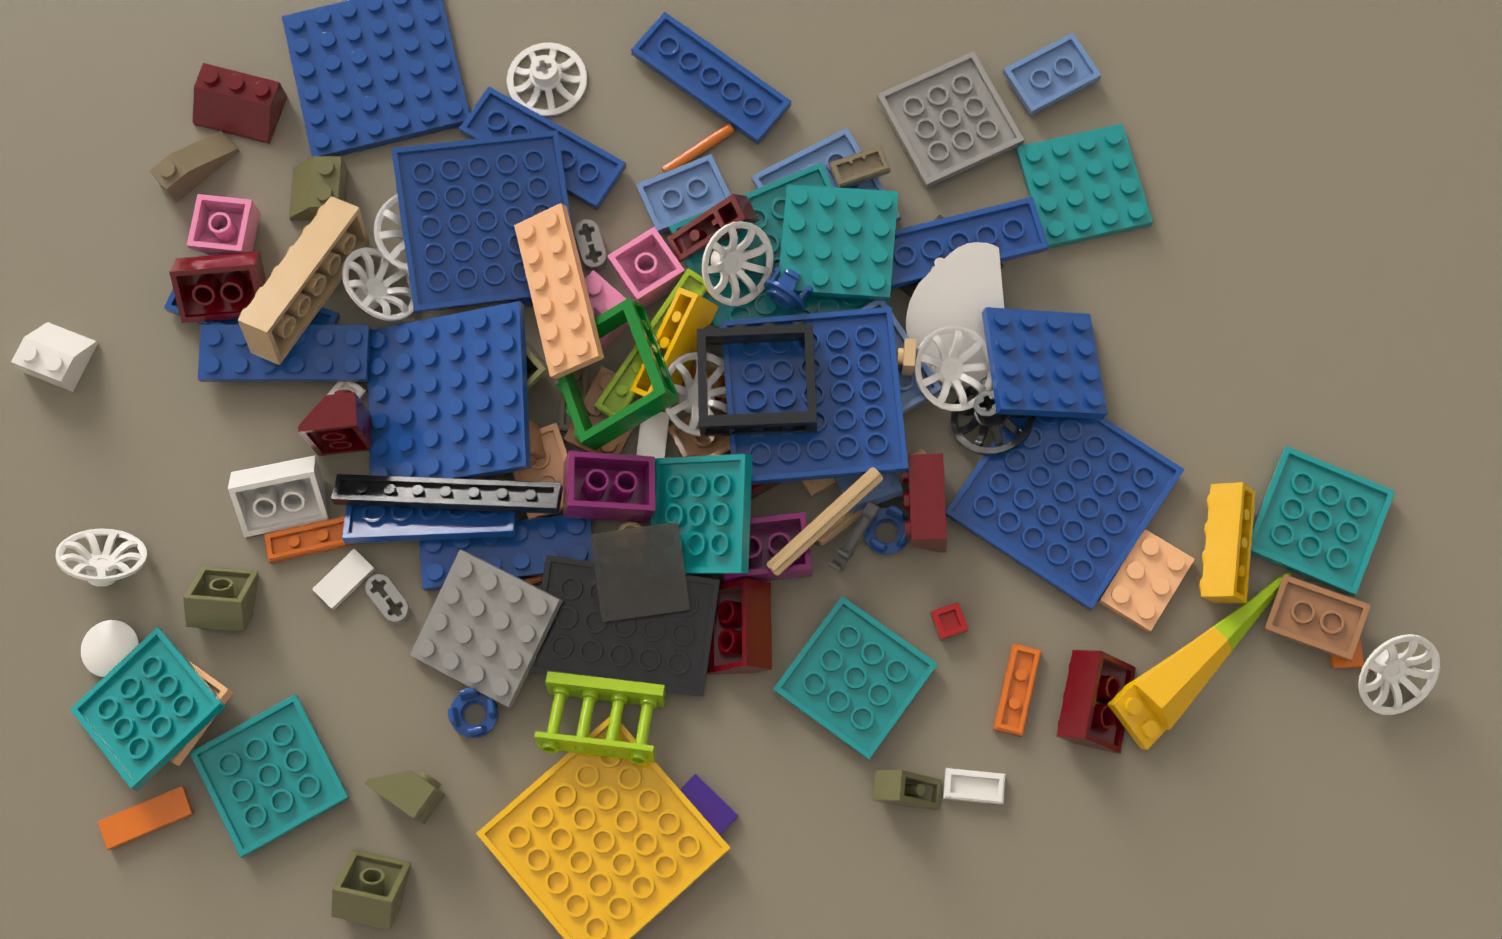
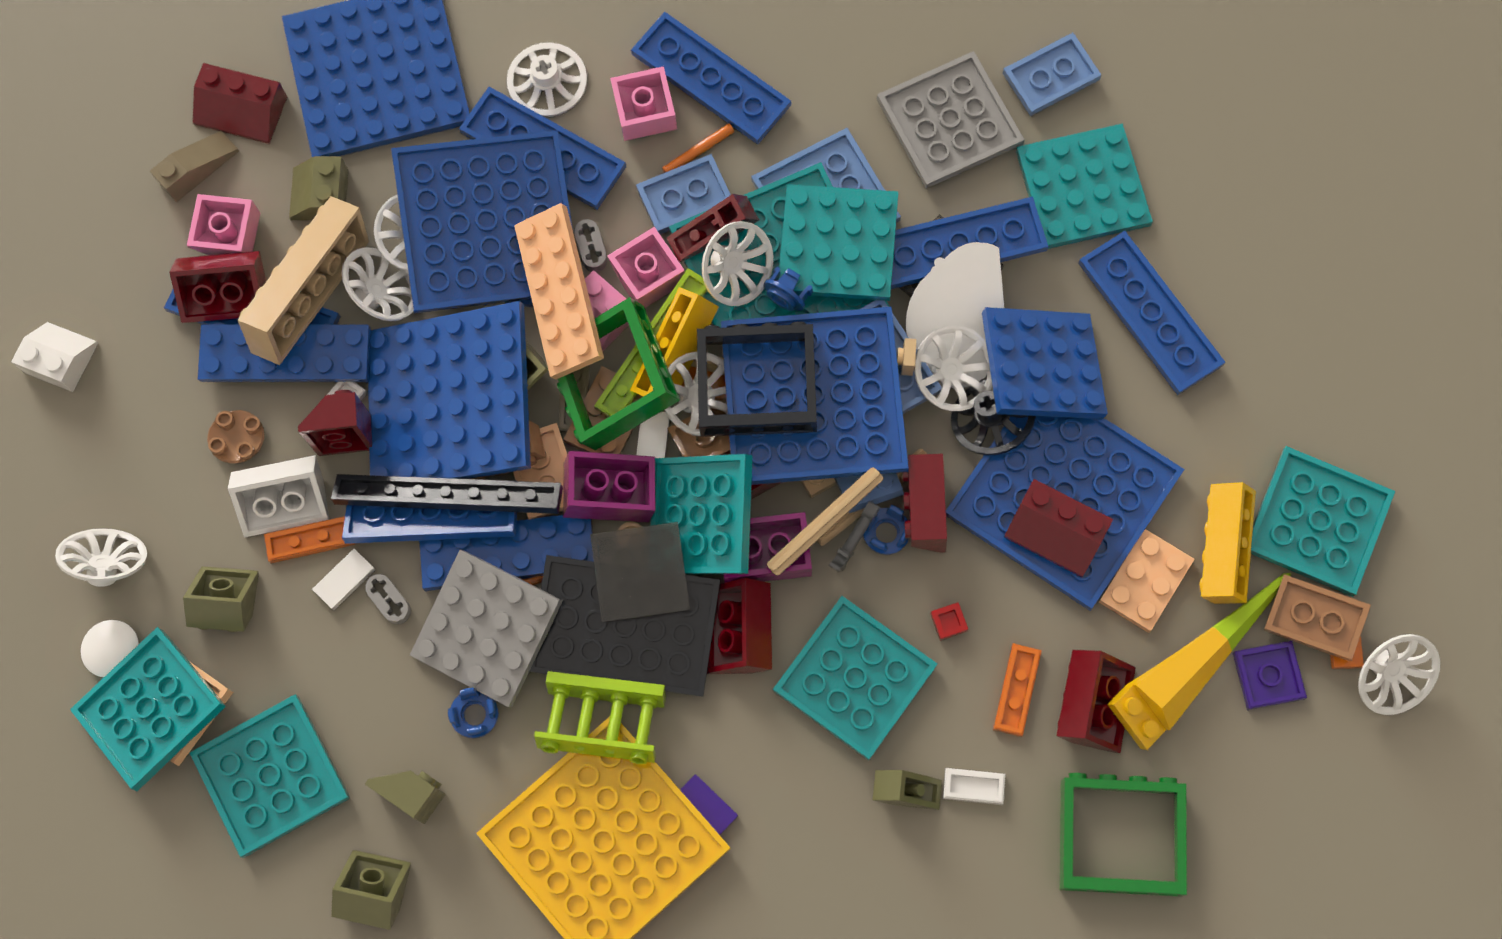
(146, 818): orange tile -> none
(235, 436): none -> medium nougat dish
(644, 103): none -> bright pink slope
(859, 167): dark tan plate -> none
(1058, 528): none -> dark red slope
(1124, 886): none -> green window
(1151, 312): none -> blue plate
(1269, 675): none -> dark purple tile

